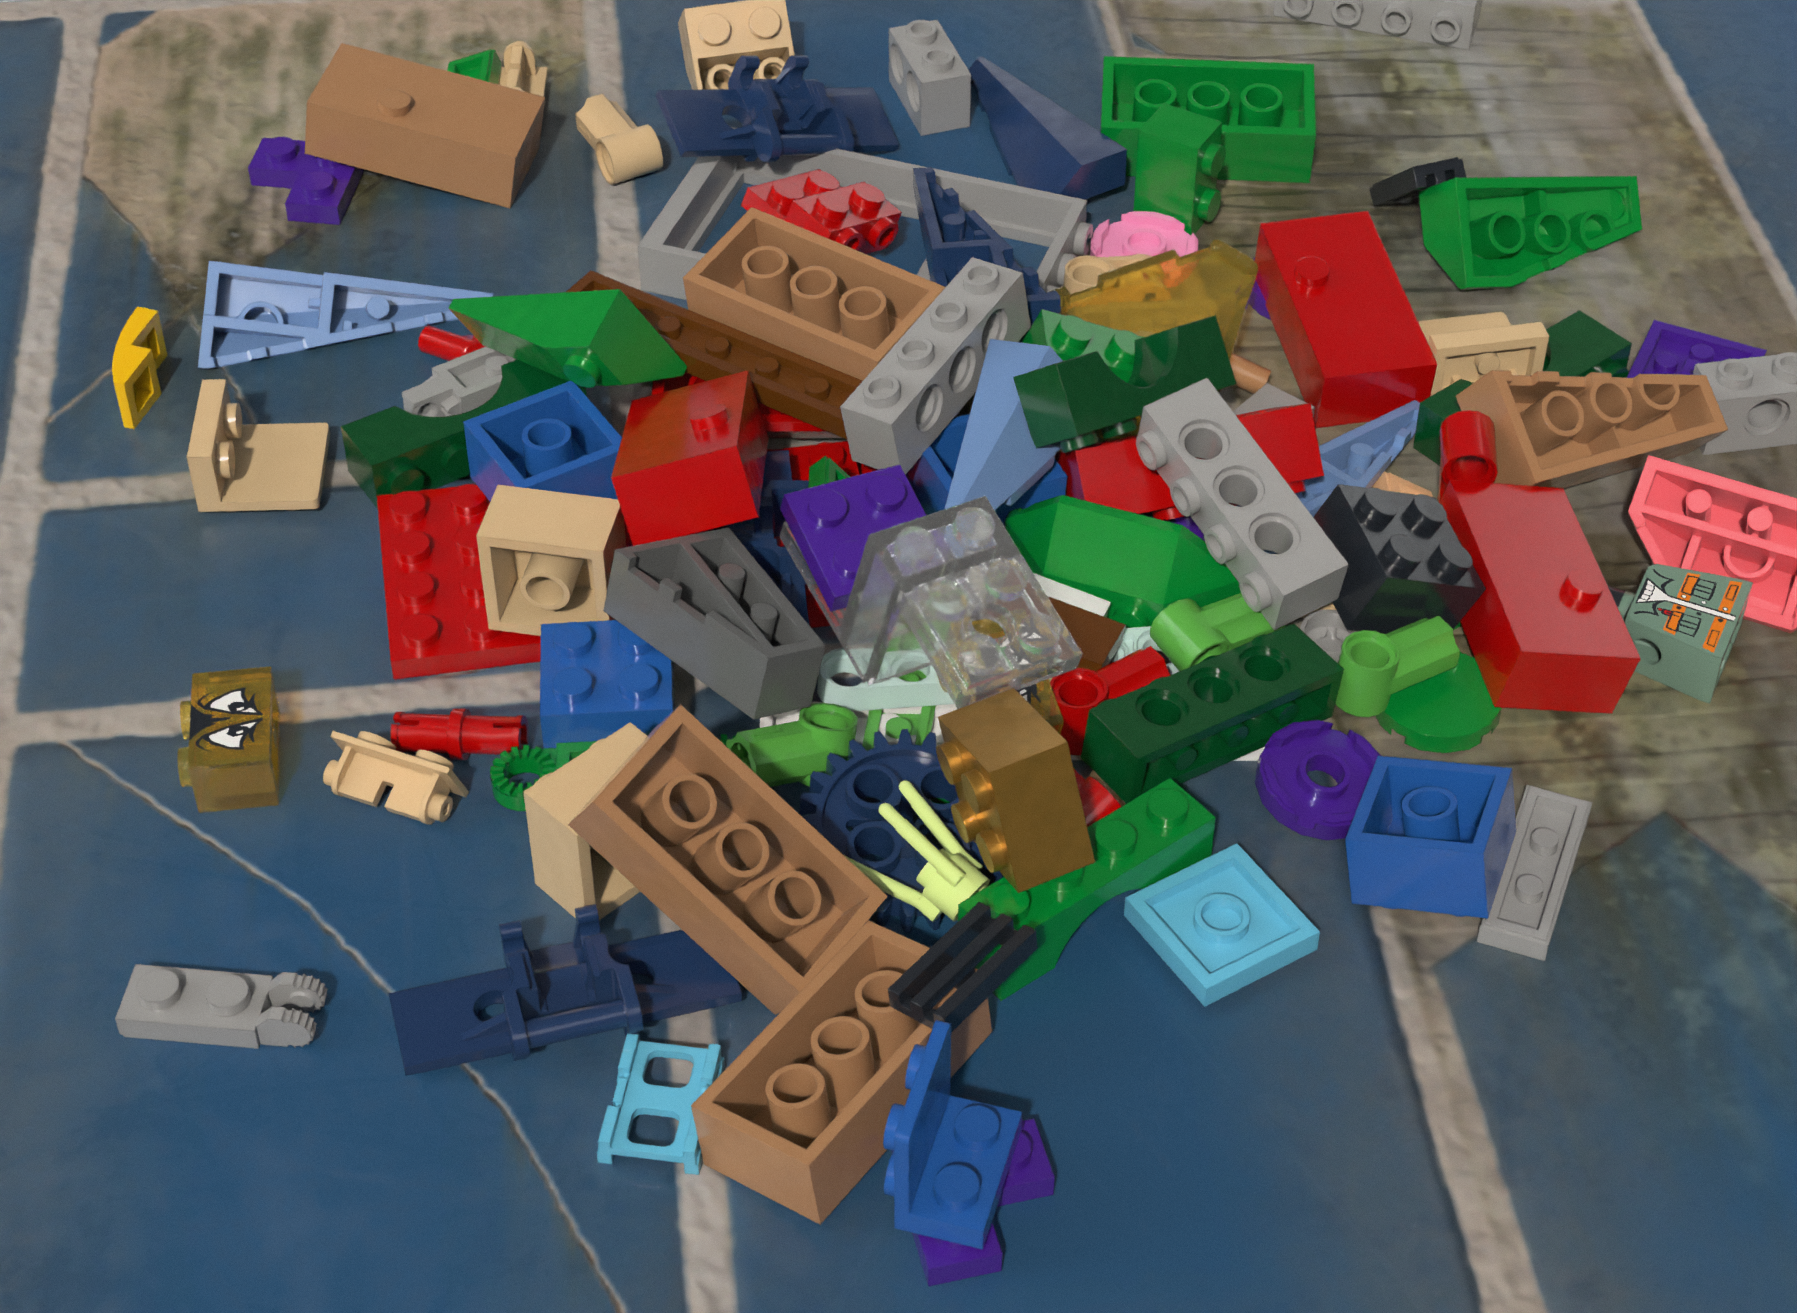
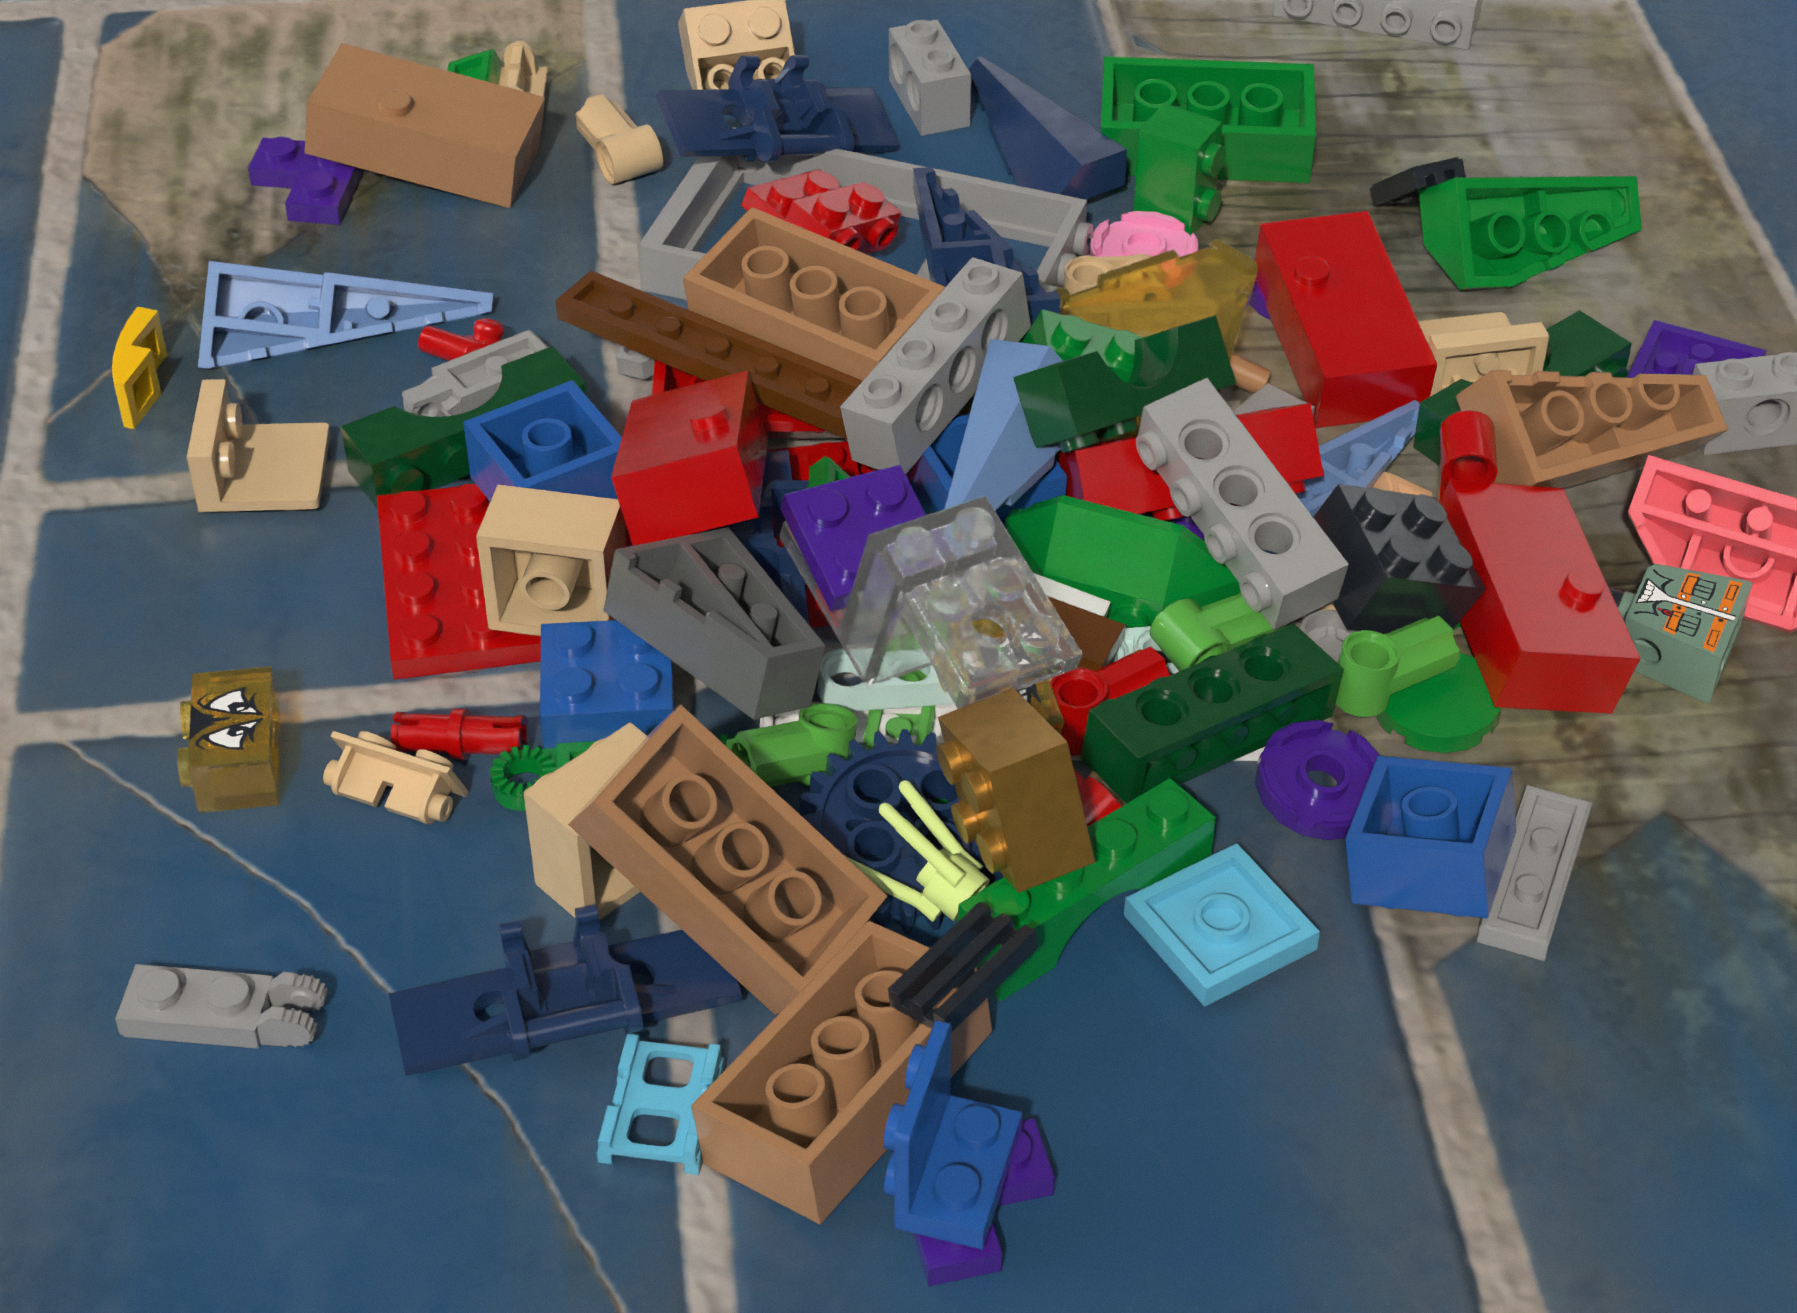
(573, 335): green wedge -> none

